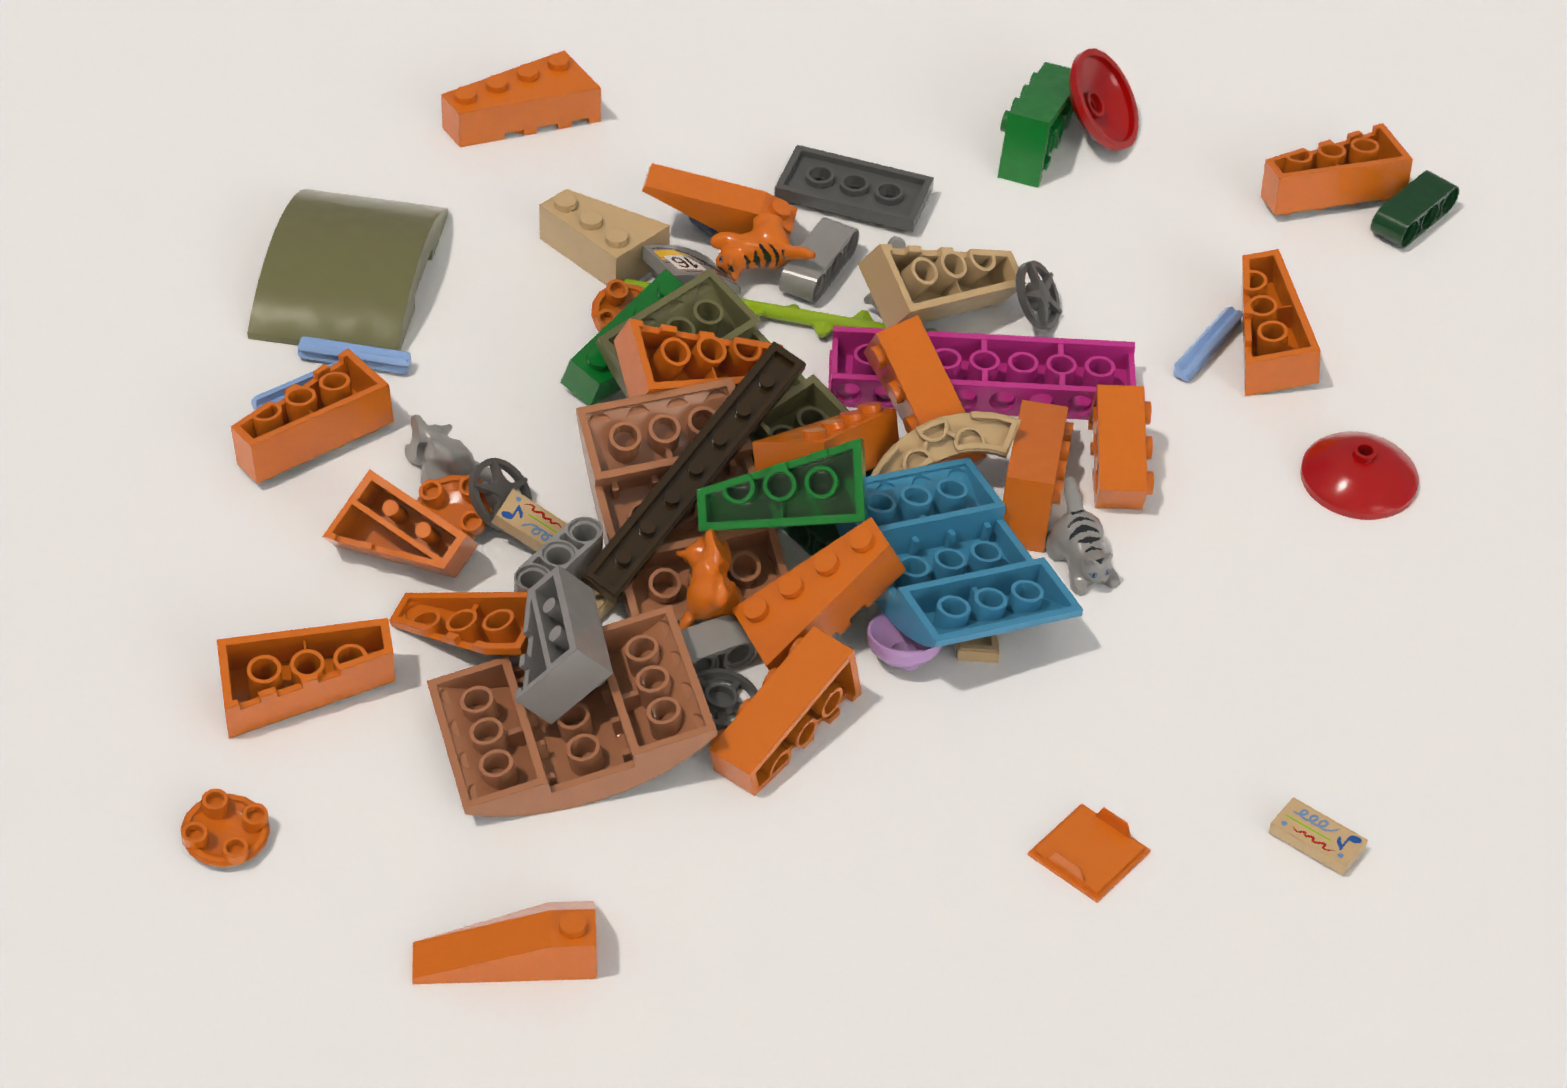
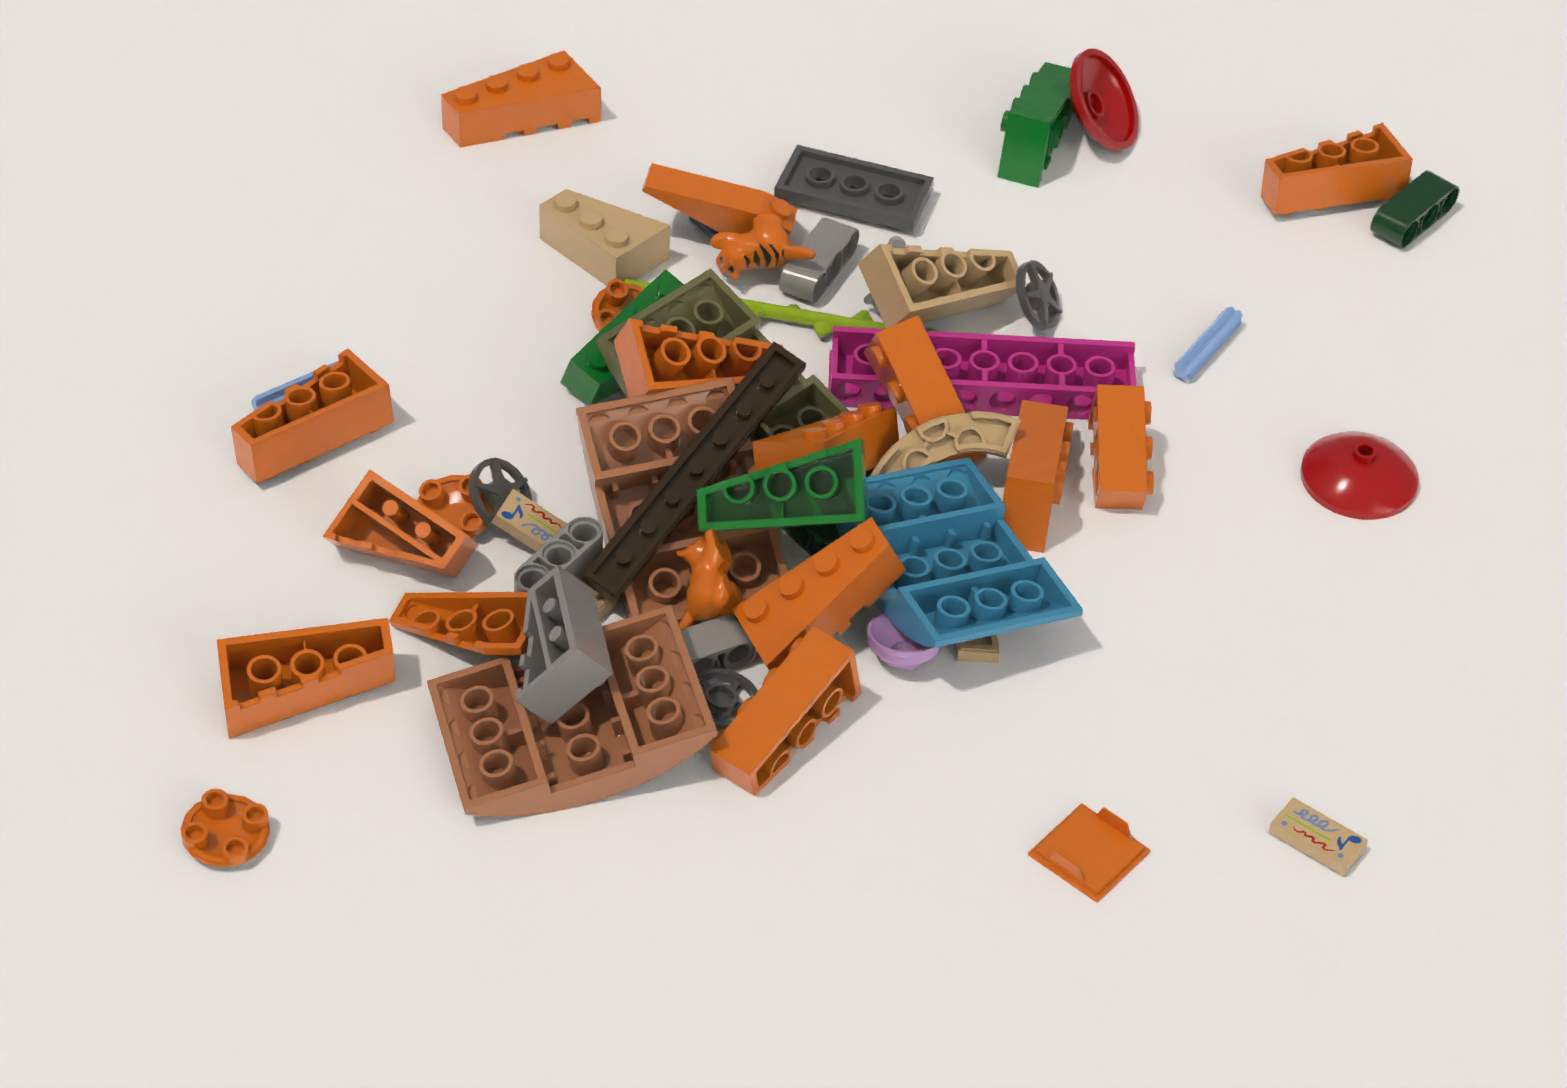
(344, 269): olive slope -> none
(375, 357): light blue axle -> none
(439, 453): light grey animal -> none
(525, 945): orange wedge -> none
(683, 263): light grey slope -> none
(1079, 541): light grey animal -> none
(1276, 332): orange wedge -> none

